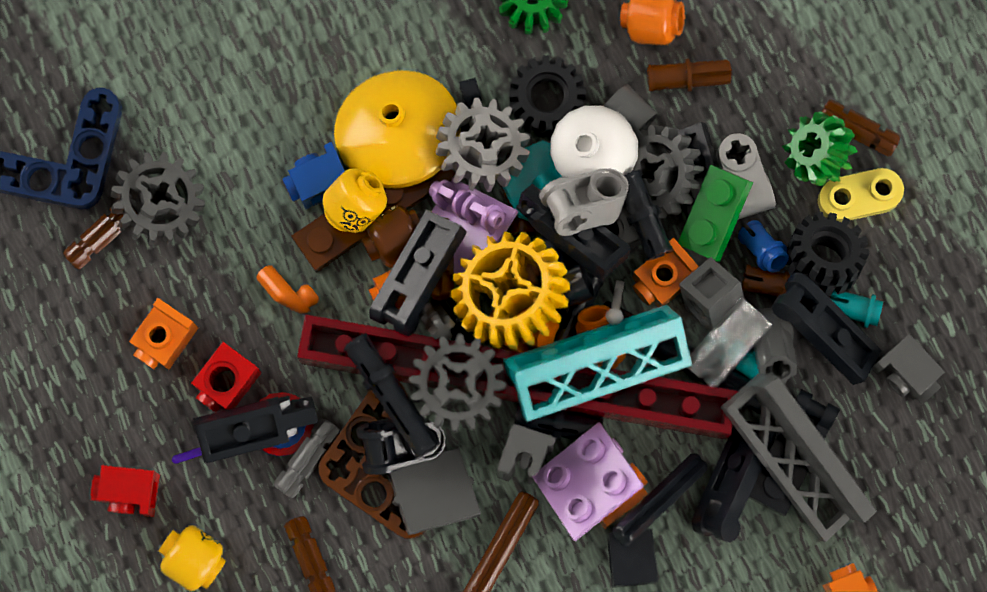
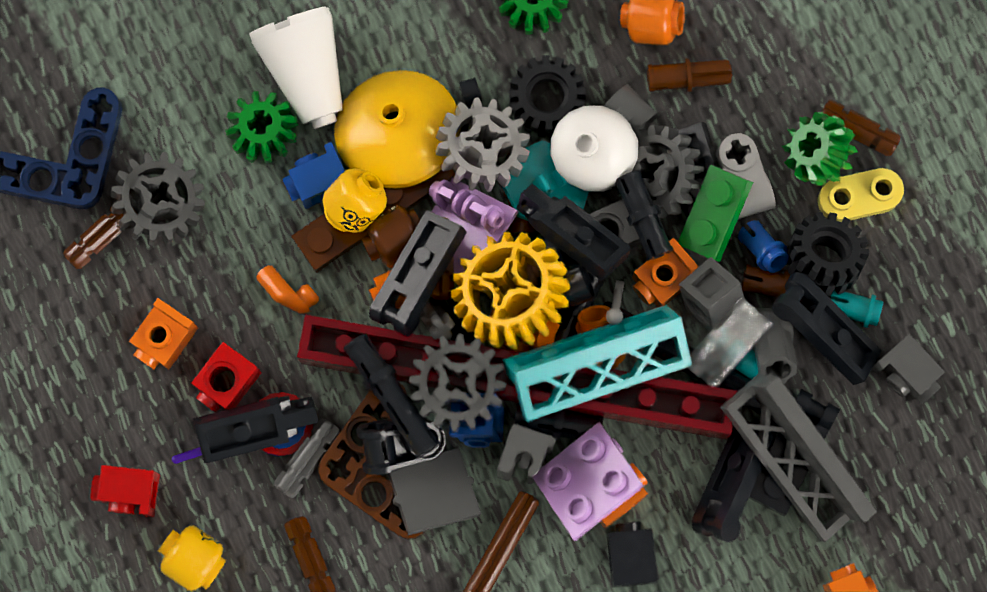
(277, 130): none -> green gear
(304, 63): none -> white cone
(484, 431): none -> blue brick
(586, 201): light grey piece -> none
(659, 499): black axle -> none

